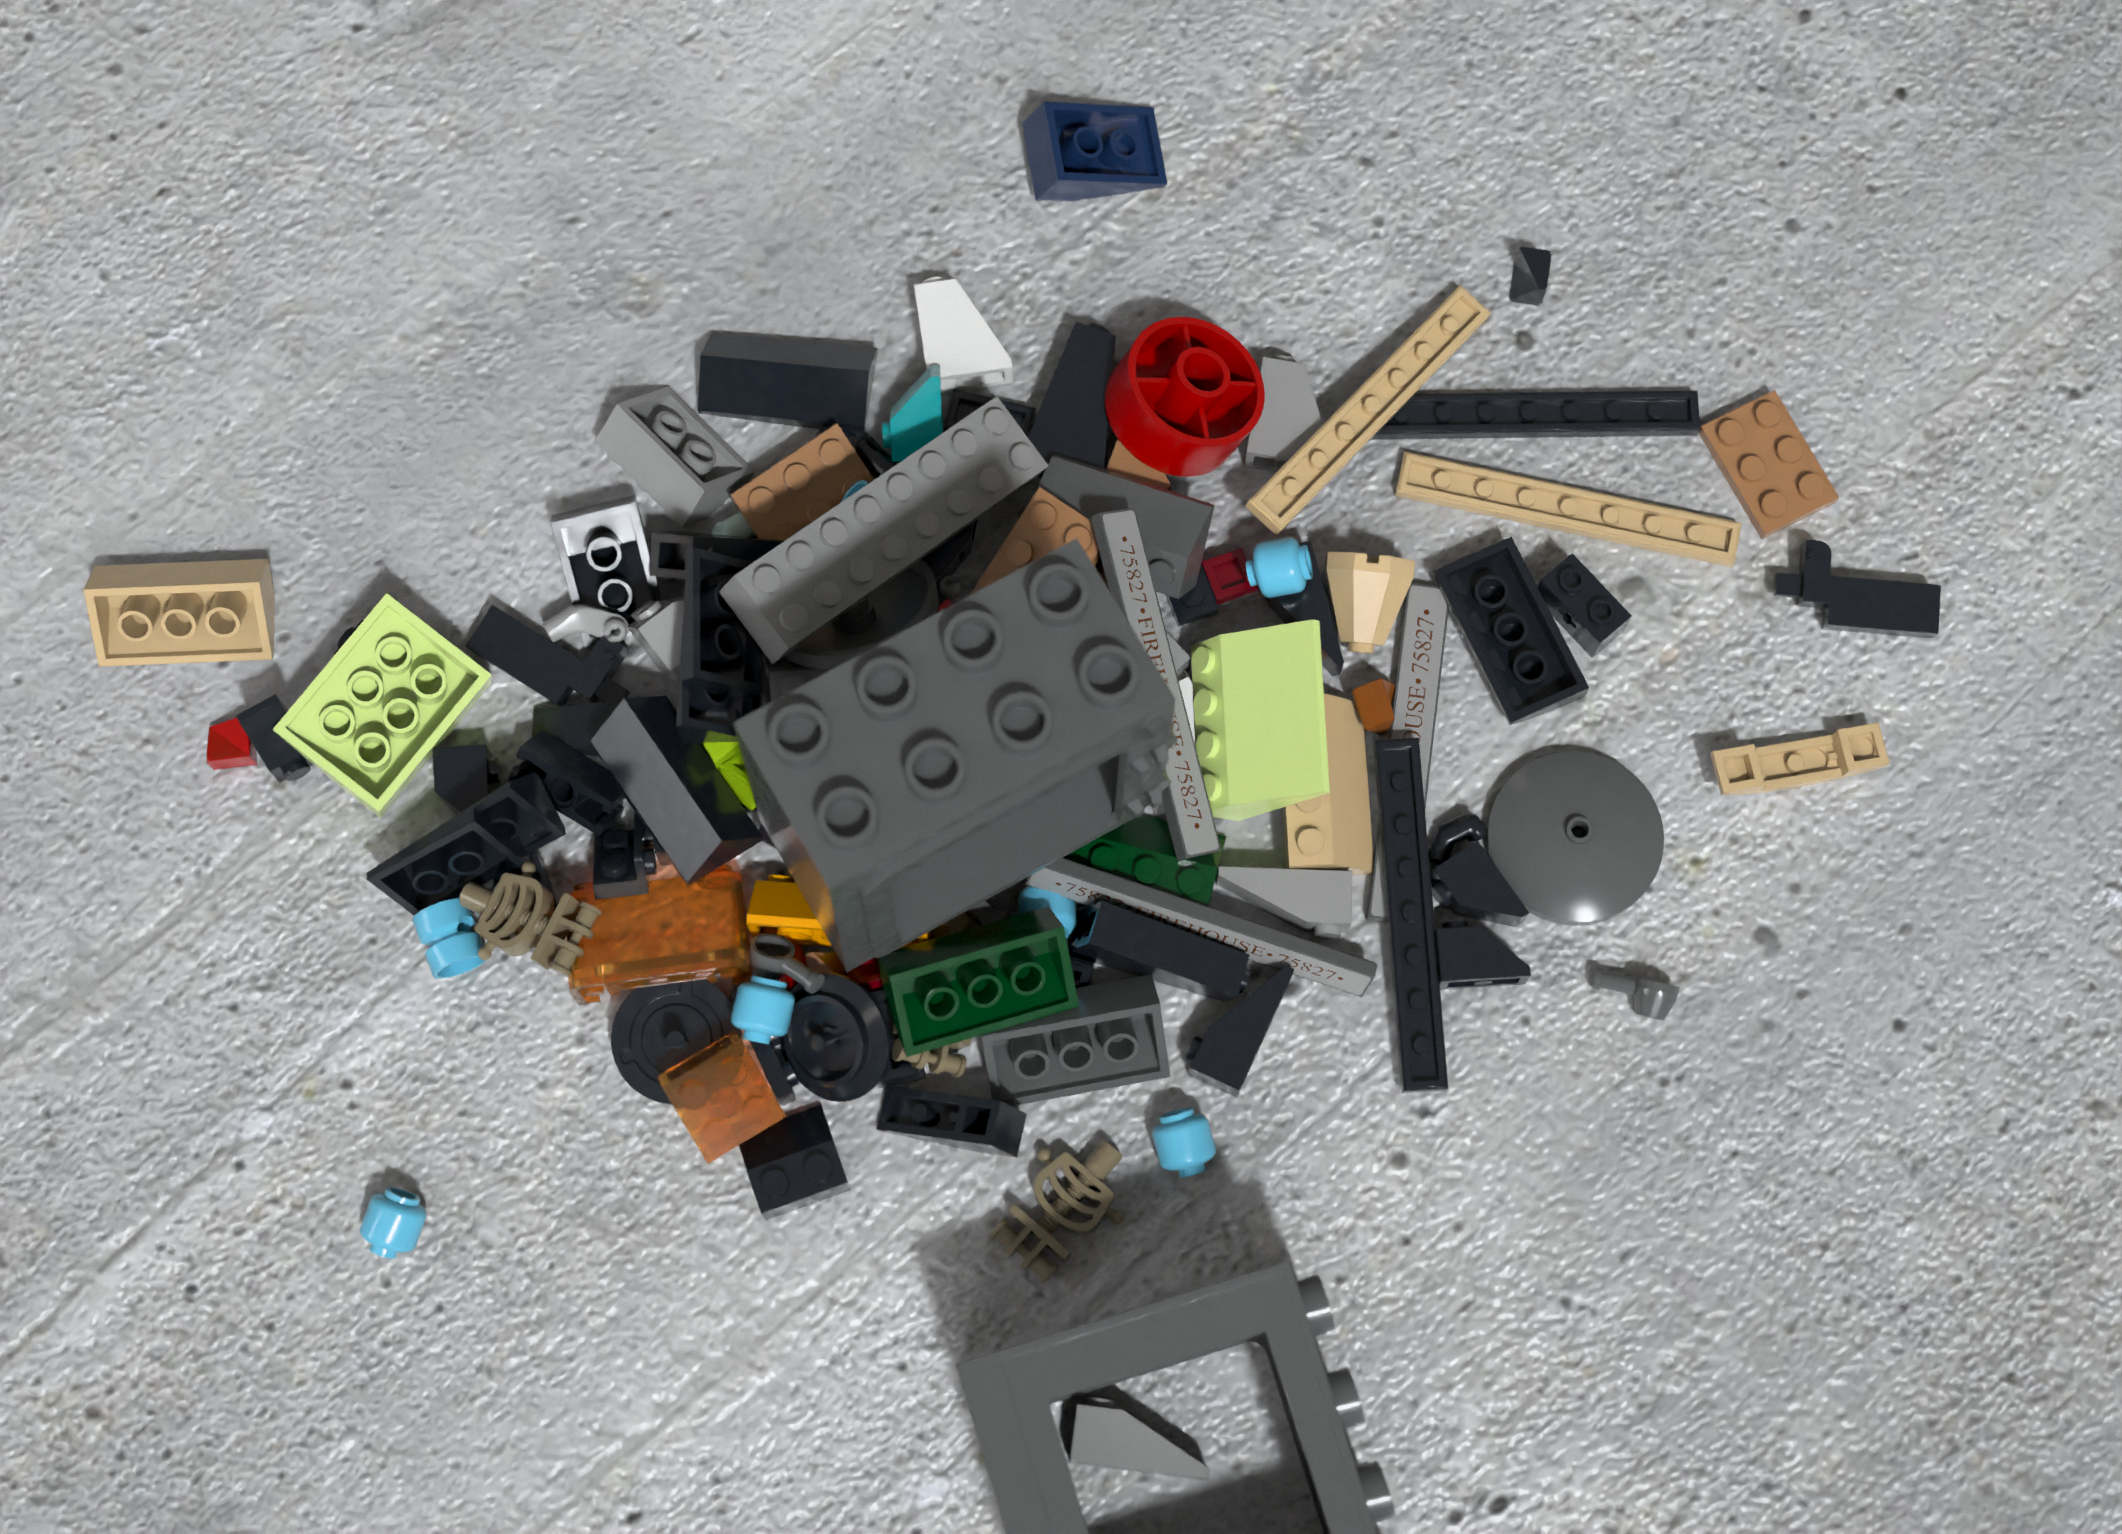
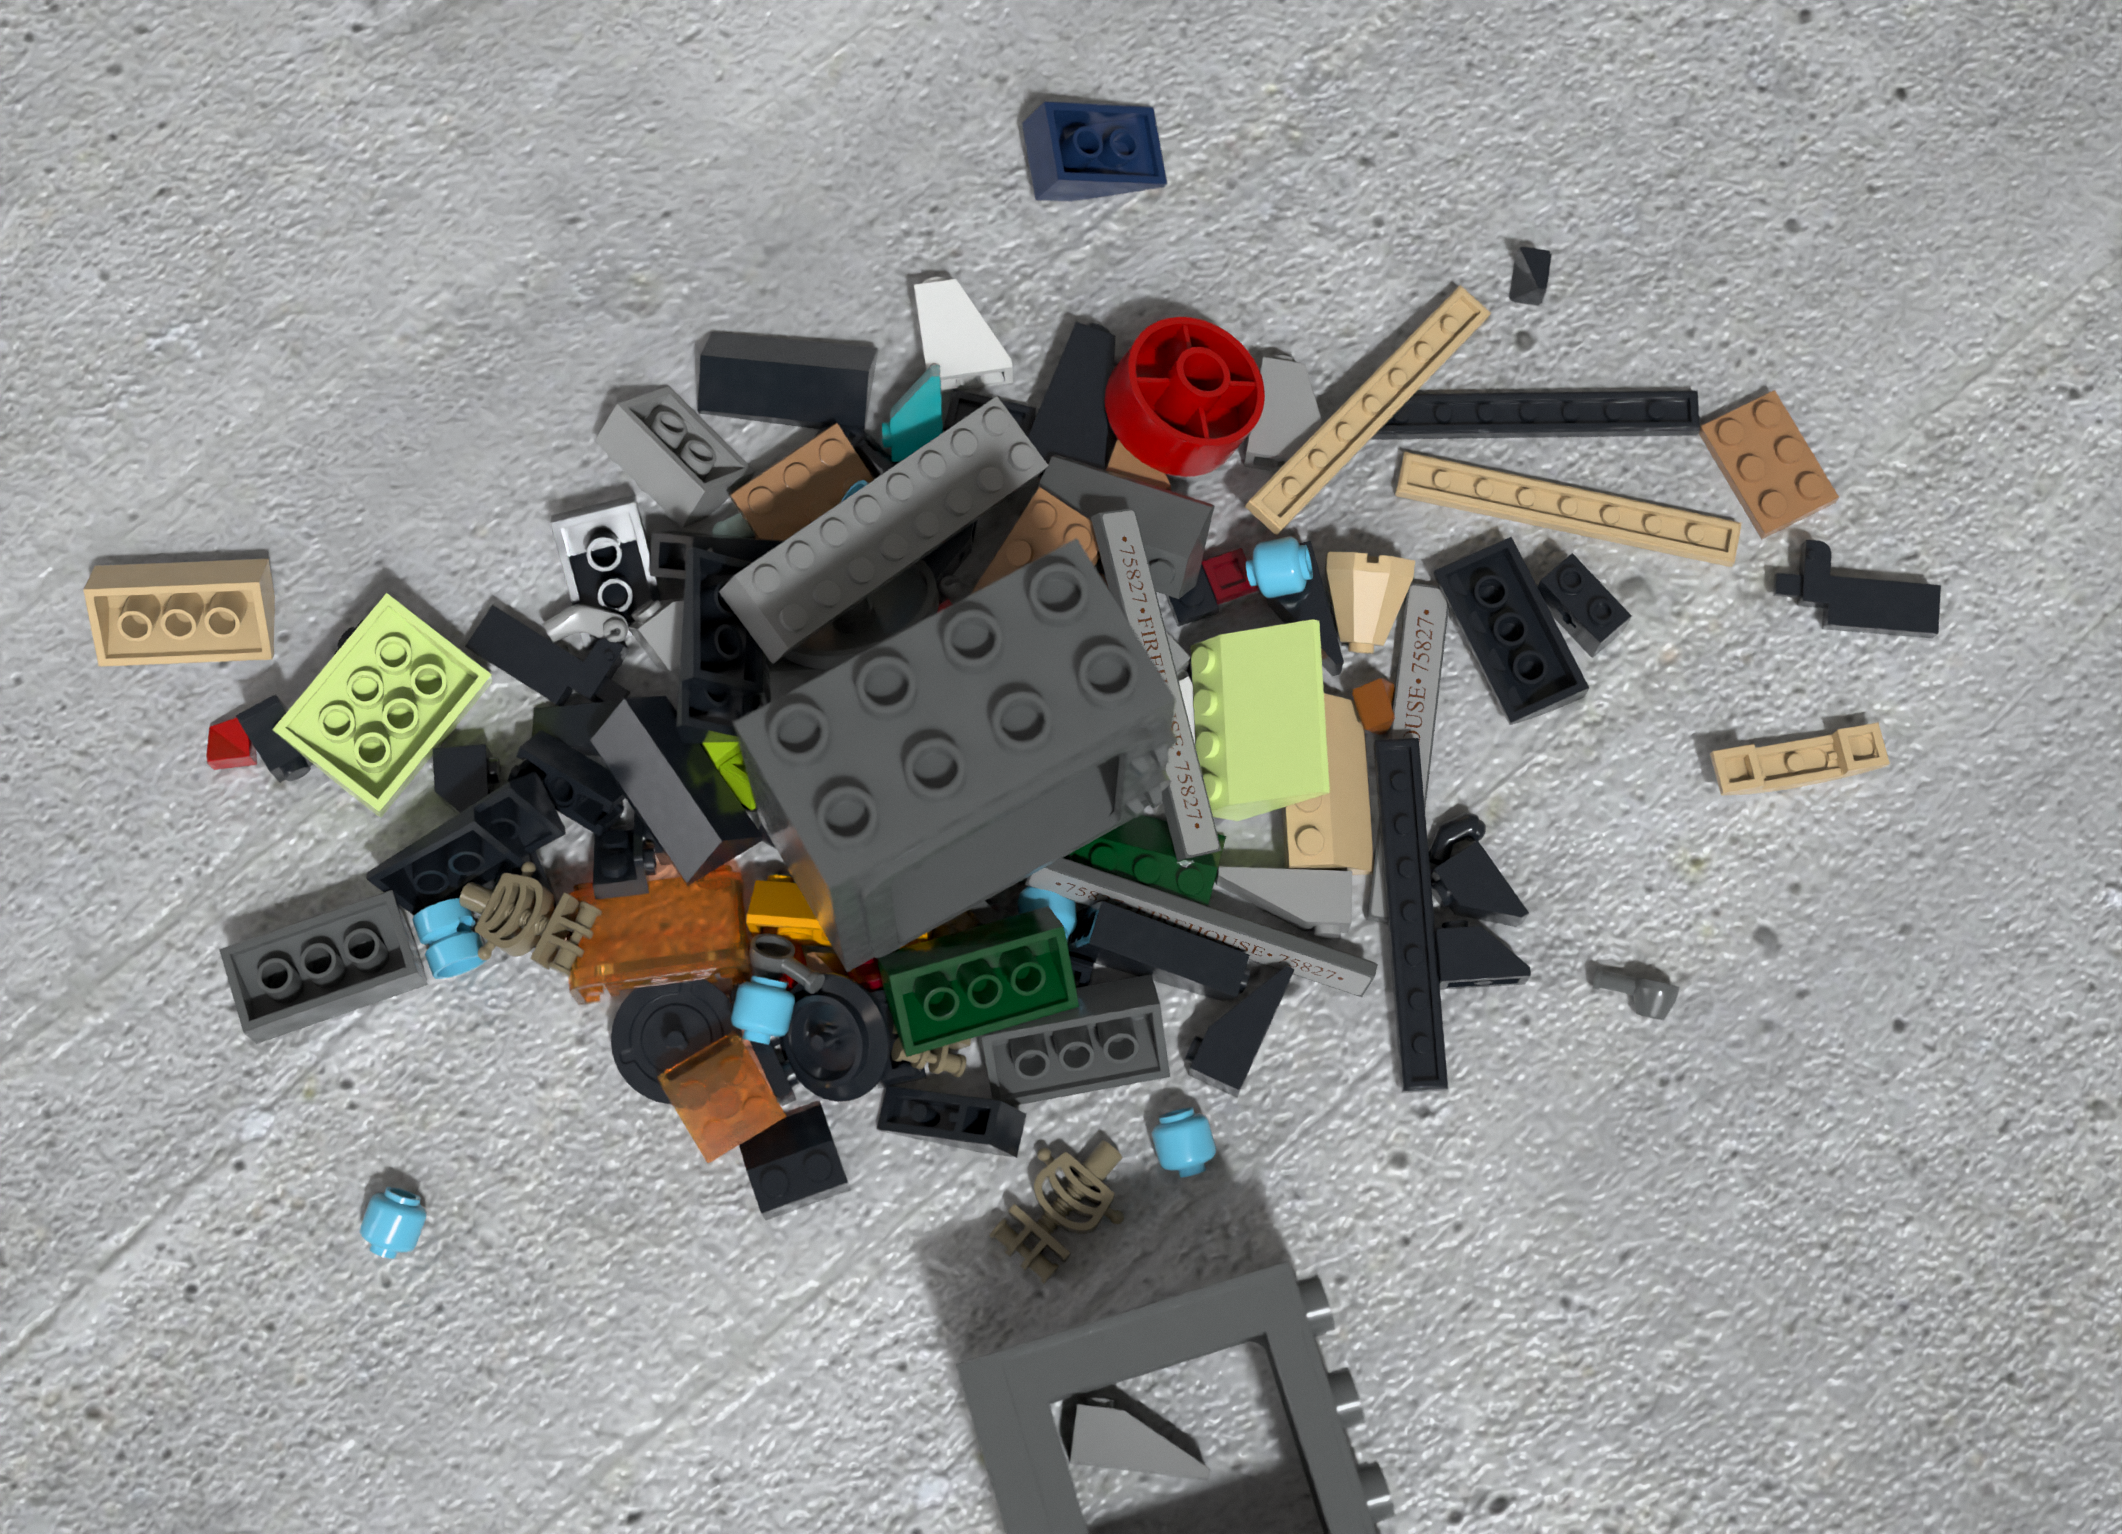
(322, 967): none -> dark grey slope
(1570, 876): dark grey dish -> none

